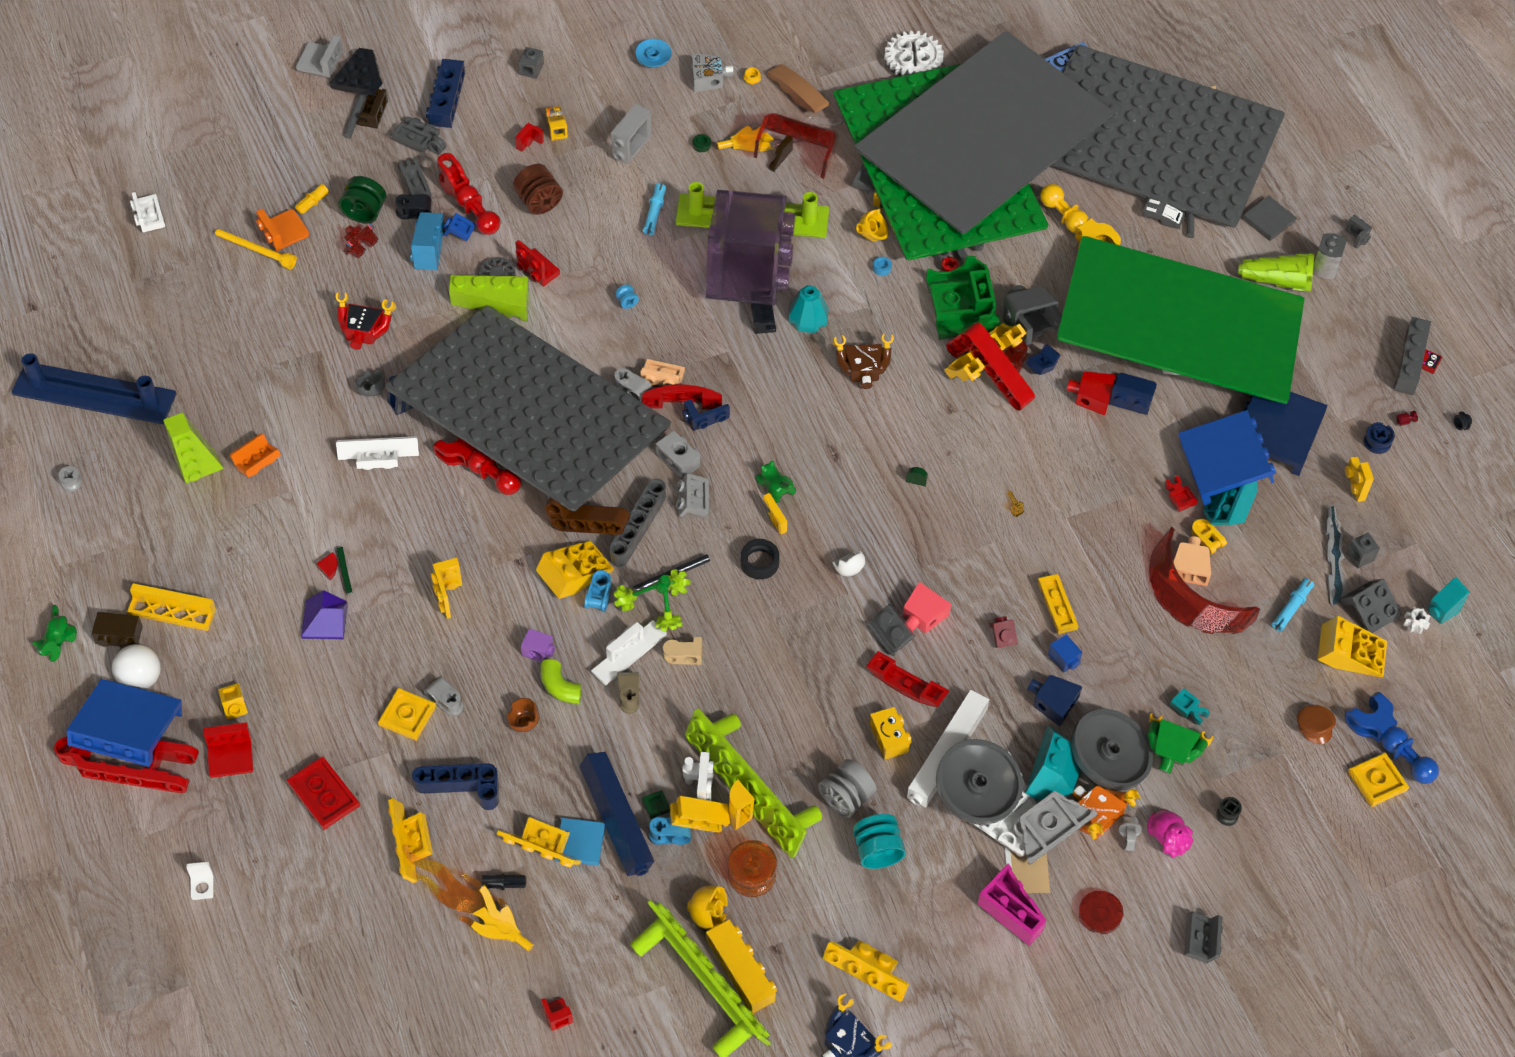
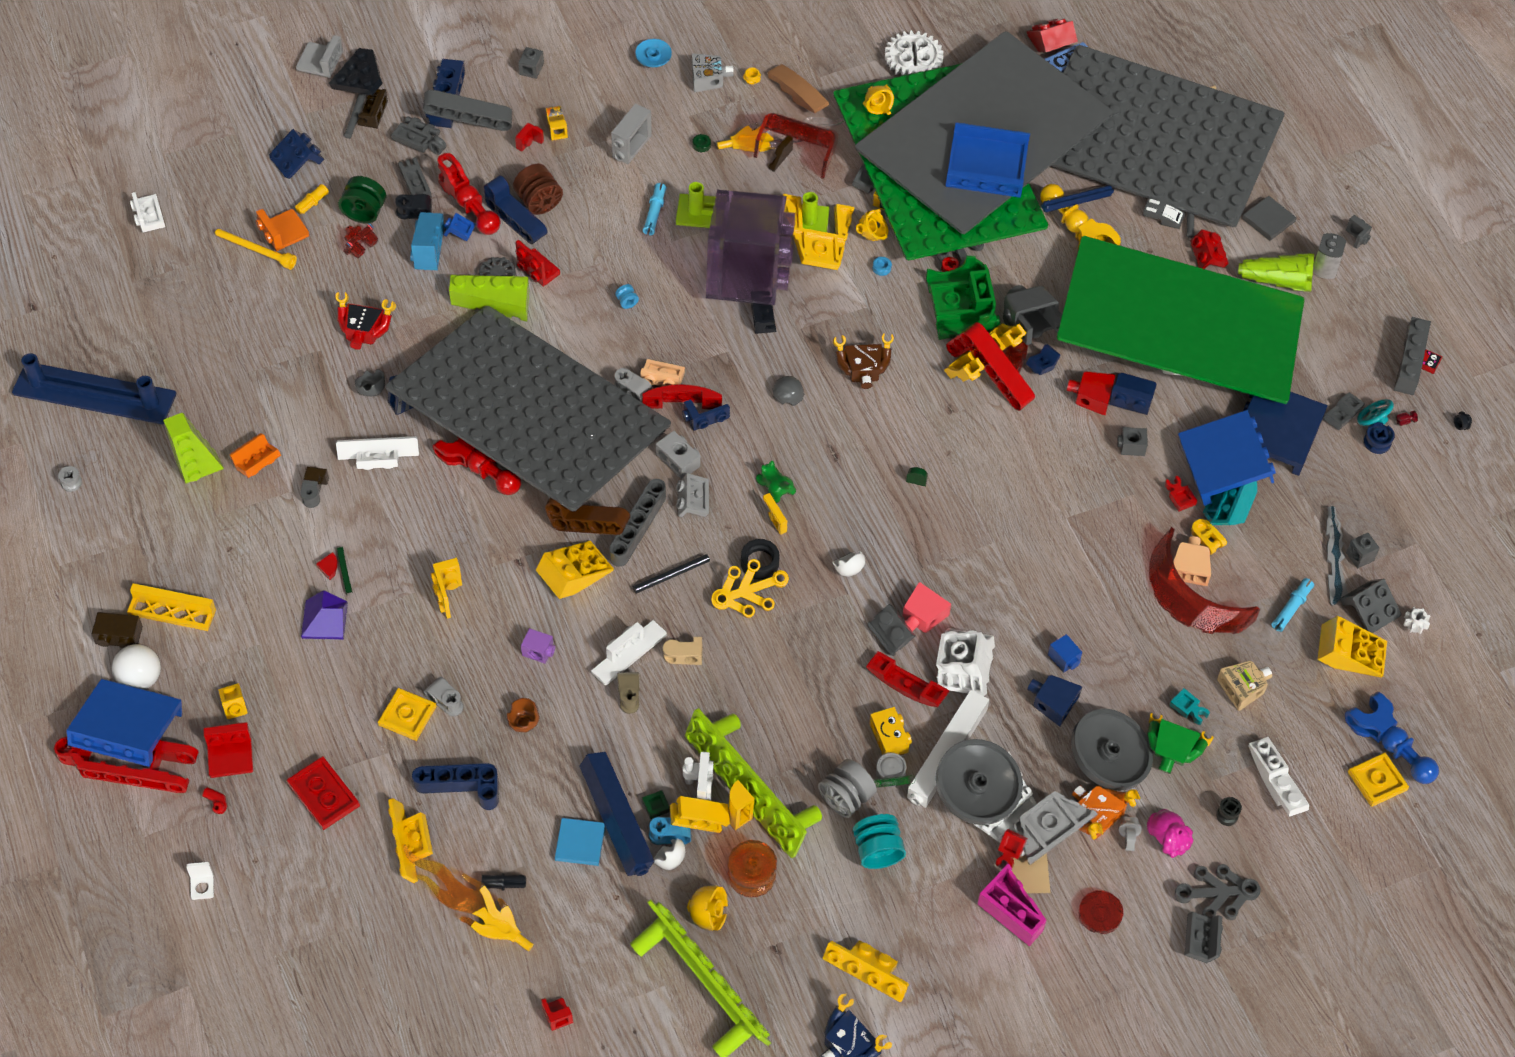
(56, 633): green animal -> none
(217, 798): none -> red arm
(294, 152): none -> dark blue bracket
(311, 485): none -> leg
(467, 110): none -> dark grey beam
(512, 211): none -> dark blue beam
(543, 838): yellow bracket -> none
(556, 685): lime cylinder -> none
(598, 595): dark azure piece -> none
(670, 857): none -> white hair
(675, 583): lime plant -> none
(741, 966): yellow brick -> none
(746, 590): none -> yellow plant
(788, 390): none -> dark grey hair
(809, 310): teal cone -> none
(820, 247): none -> yellow wing
(879, 99): none -> yellow helmet
(890, 766): none -> light grey wheel
(894, 783): none -> green piece
(964, 660): none -> white slope
(987, 160): none -> blue panel
(1004, 632): dark red bracket -> none
(1011, 846): none -> red plate
(1017, 508): clear yellow hand -> none
(1052, 35): none -> slope
(1053, 768): teal wedge -> none
(1058, 604): yellow plate -> none
(1077, 198): none -> dark blue axle
(1139, 444): none -> dark grey brick
(1208, 249): none -> red bracket
(1220, 891): none -> dark grey plant
(1244, 682): none -> tan torso
(1276, 777): none -> white slope
(1316, 723): dark orange piece -> none
(1344, 411): none -> dark grey slope
(1360, 478): yellow plate -> none
(1376, 414): none -> teal piece
(1448, 601): teal slope -> none

